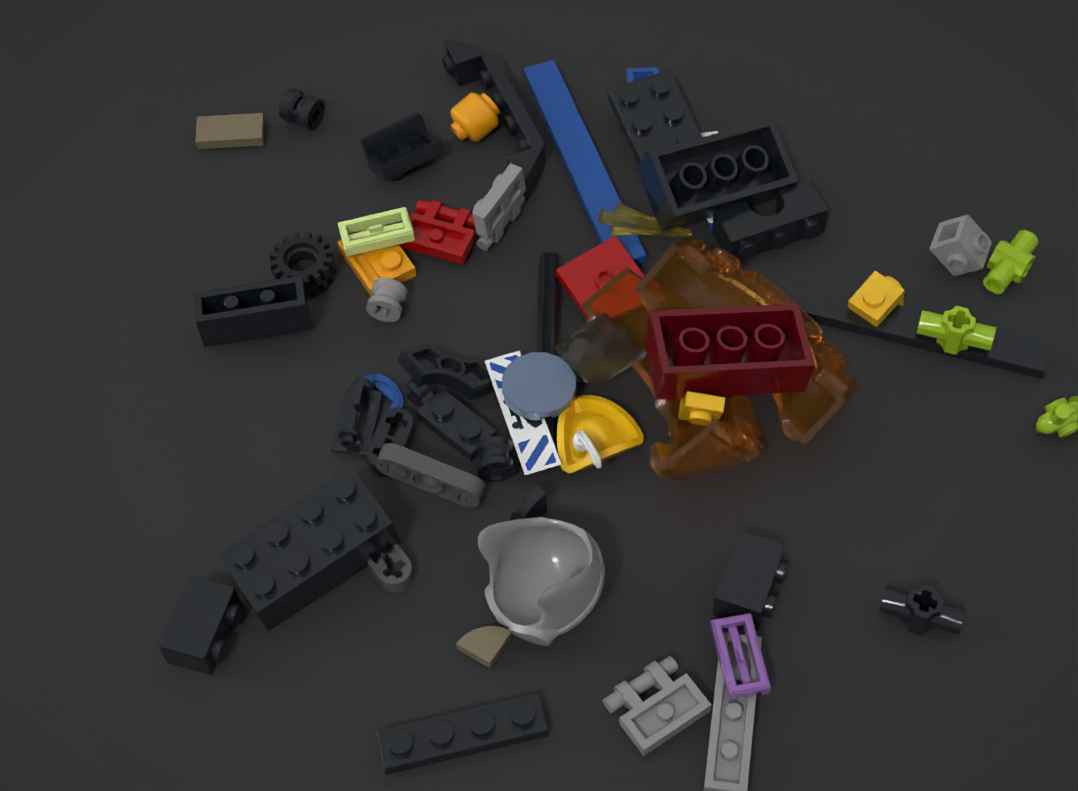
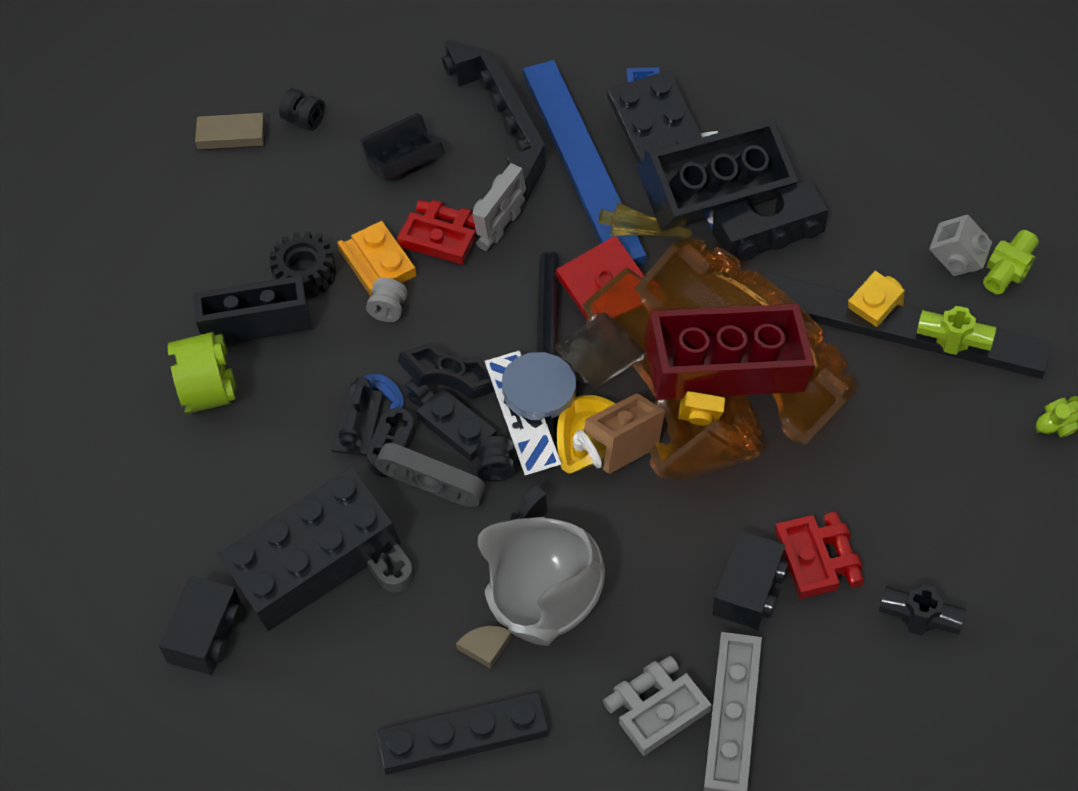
(201, 372): none -> lime brick
(377, 236): yellowish green tile -> none
(474, 117): light orange head -> none
(626, 430): none -> medium nougat panel
(746, 688): medium lavender tile -> none
(808, 558): none -> red plate

